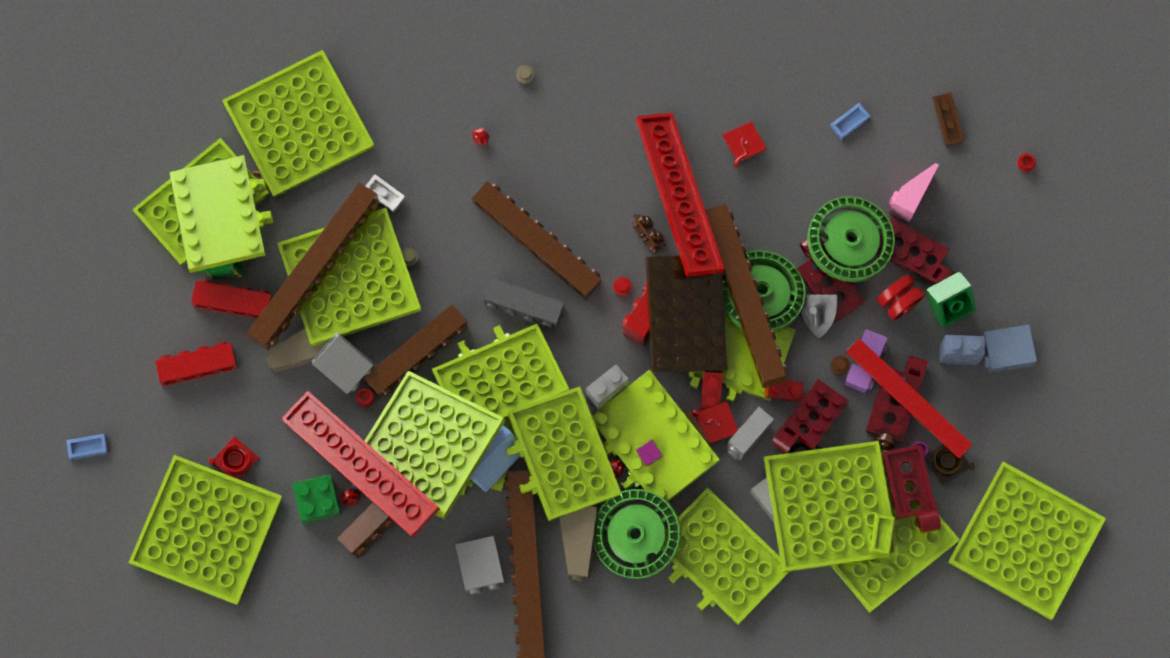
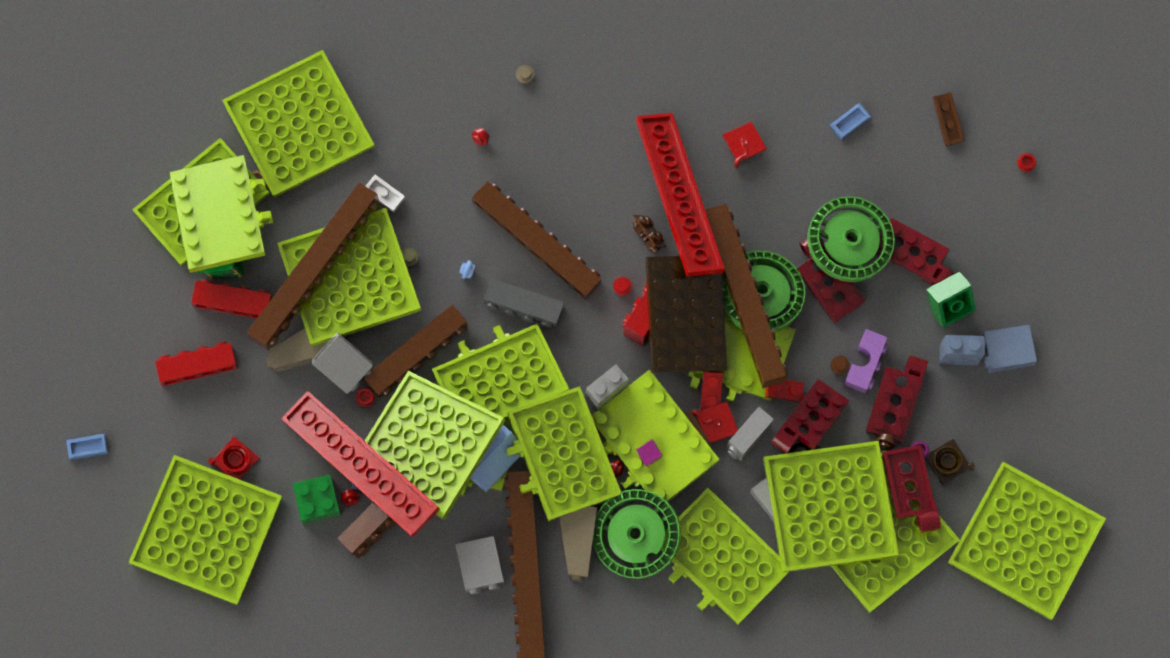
(467, 269): none -> light blue plate
(819, 313): flat silver shield -> none
(882, 534): lime tile -> none
(899, 295): red wheel -> none
(906, 201): bright pink slope -> none
(909, 398): red tile -> none

